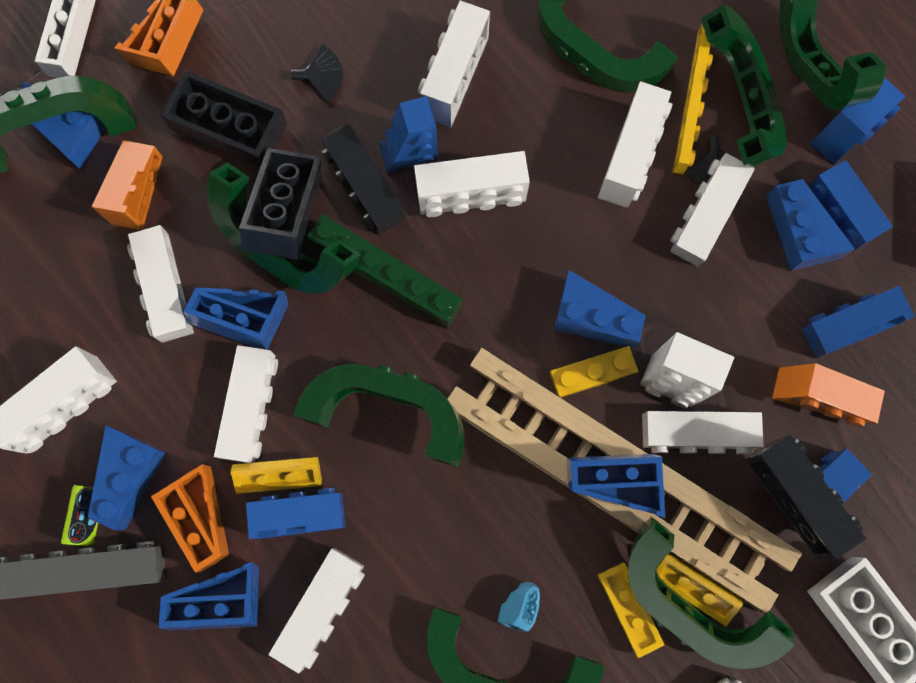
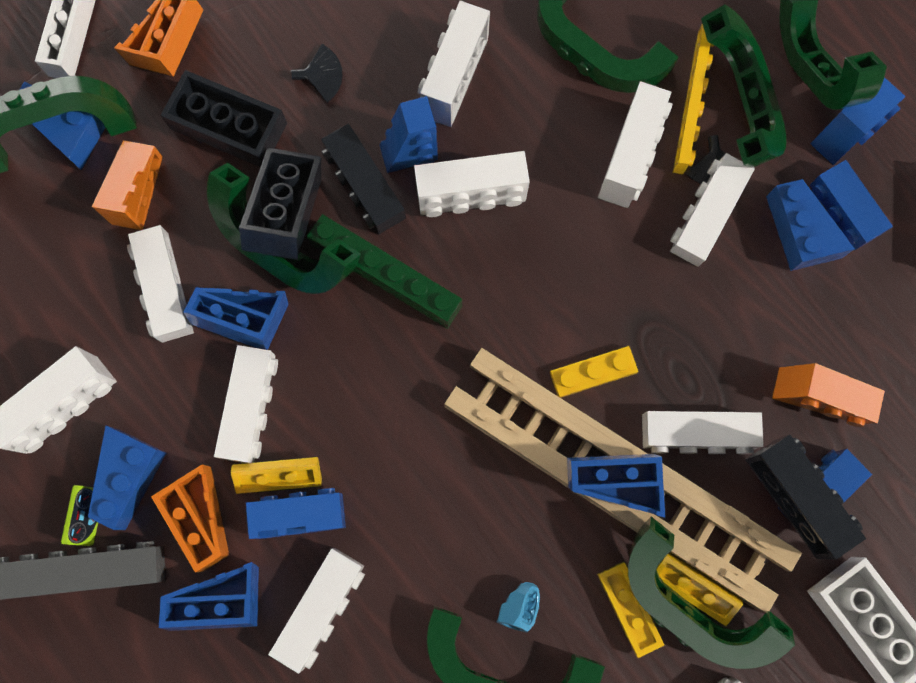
(335, 384): dark green arch -> none
(597, 314): blue wedge -> none
(686, 371): white brick -> none
(857, 322): blue wedge -> none

